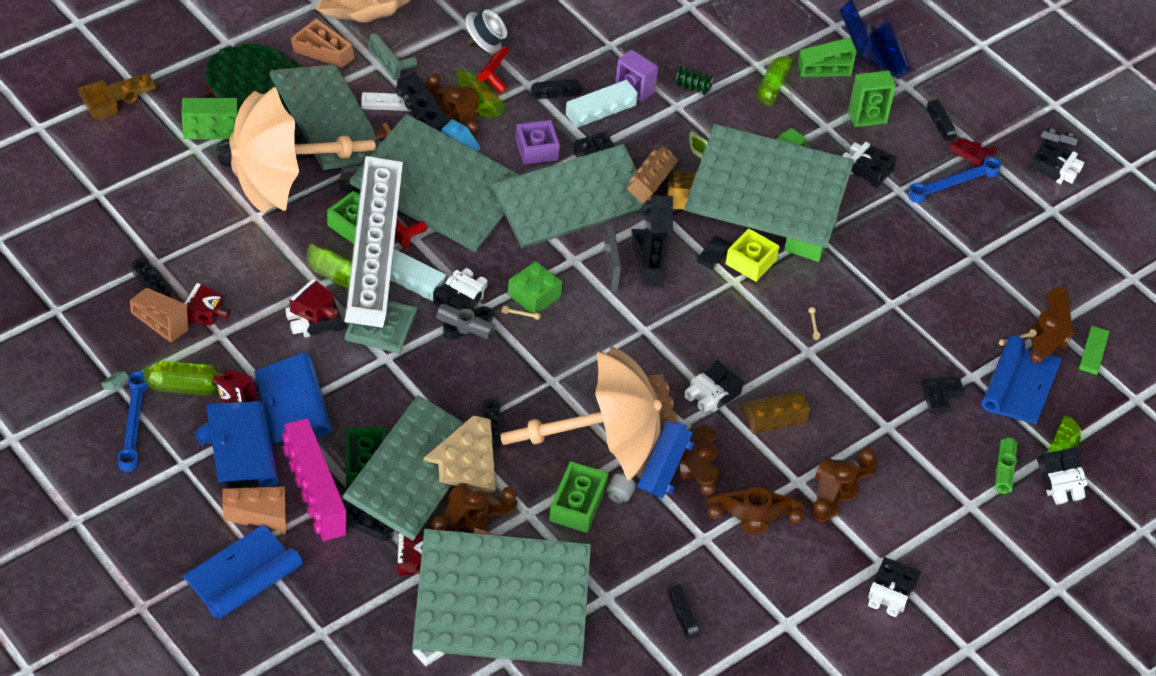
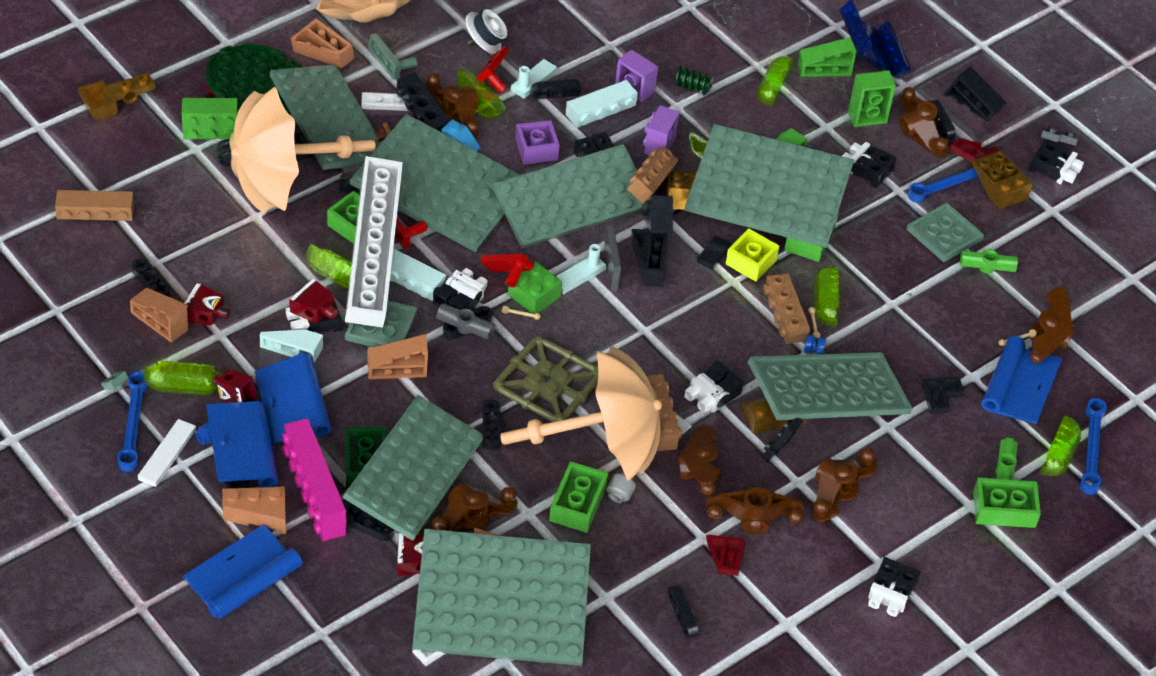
(94, 205): none -> medium nougat brick
(166, 453): none -> white tile
(292, 342): none -> light aqua slope
(399, 359): none -> nougat wedge
(467, 456): tan wing -> none
(508, 263): none -> red piece
(527, 77): none -> light aqua piece
(544, 370): none -> olive plate
(583, 270): none -> light aqua piece
(661, 129): none -> medium lavender brick
(665, 459): blue brick -> none
(726, 553): none -> dark red wing
(782, 437): none -> black plate
(786, 308): none -> medium nougat brick
(810, 345): none -> blue wheel
(827, 295): none -> clear neon green brick
(829, 385): none -> sand green plate
(919, 123): none -> reddish brown piece
(945, 232): none -> sand green plate
(976, 94): none -> black wedge
(988, 261): none -> bright green piece
(1002, 180): none -> pearl gold slope
(1006, 502): none -> bright green brick
(1063, 474): hips -> none
(1093, 446): none -> blue piece
(1094, 350): bright green tile -> none

